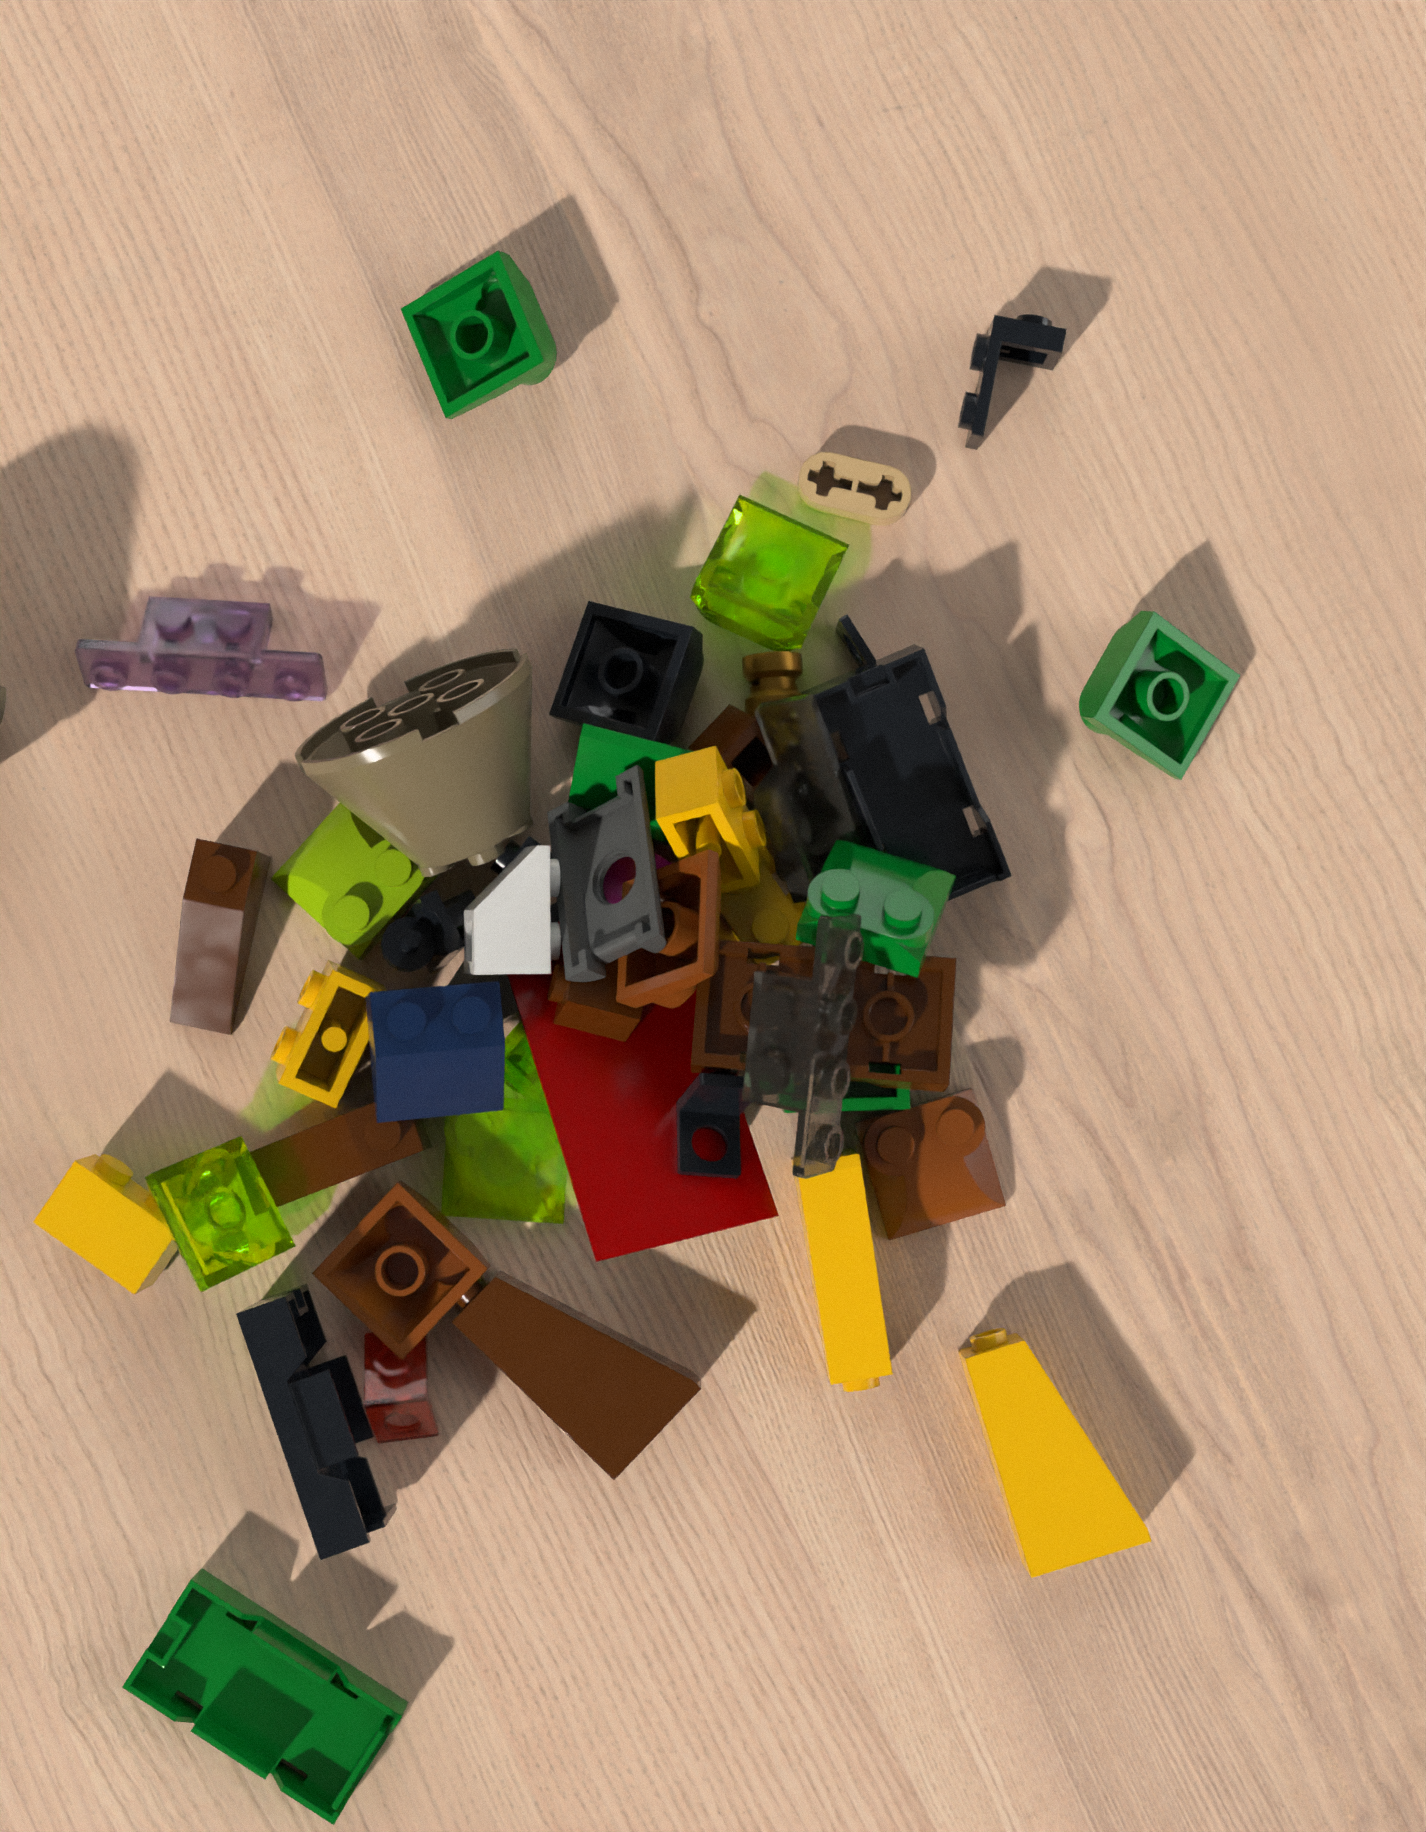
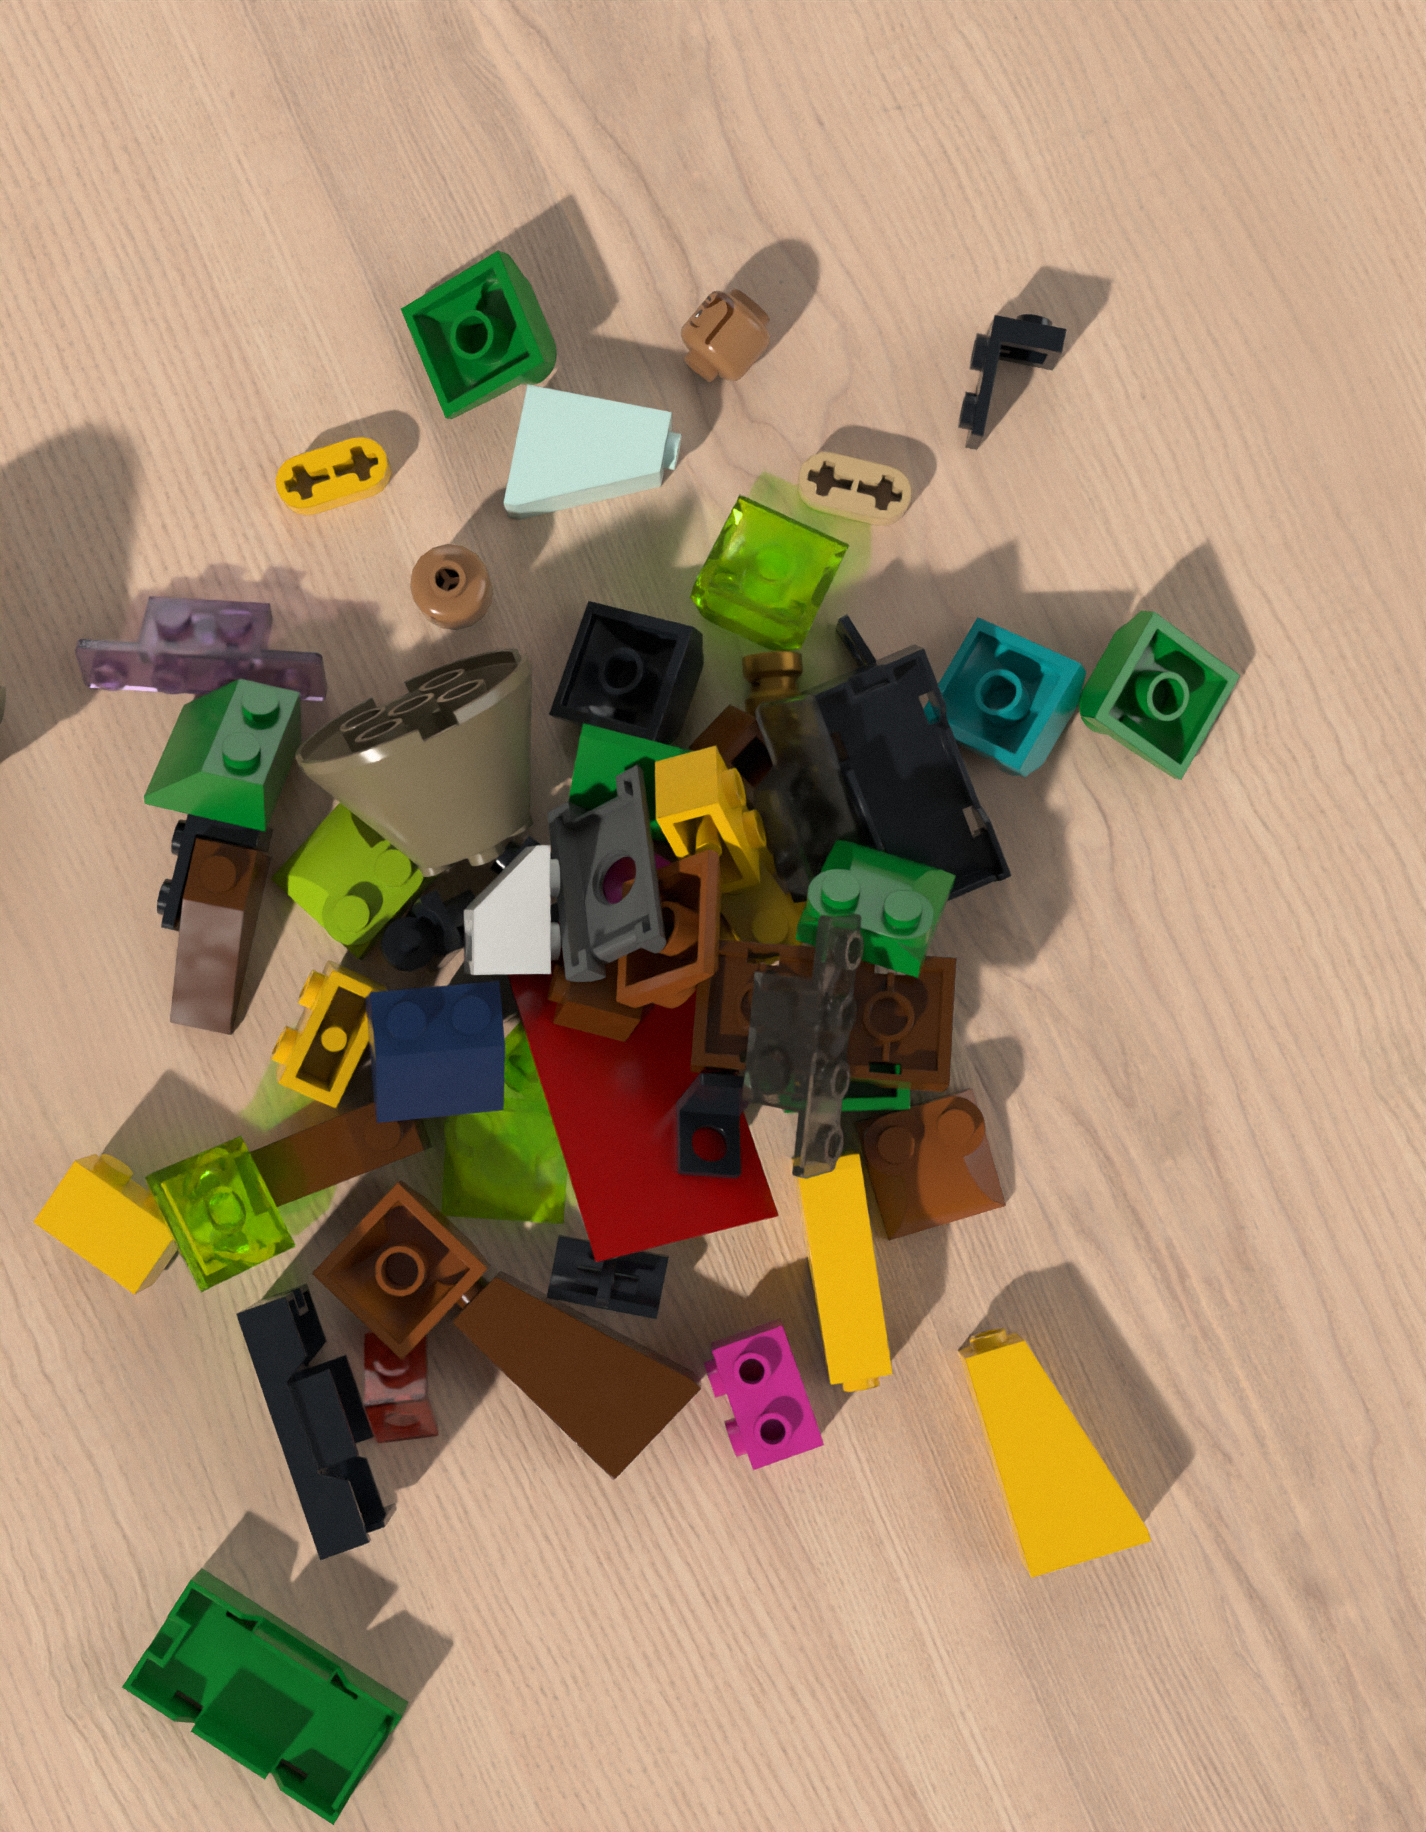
(183, 842): none -> black bracket
(230, 754): none -> green slope
(328, 462): none -> yellow beam
(454, 567): none -> medium nougat head
(585, 451): none -> light aqua slope
(617, 1284): none -> black hips
(725, 336): none -> medium nougat head
(764, 1394): none -> dark pink brick
(1008, 697): none -> teal slope

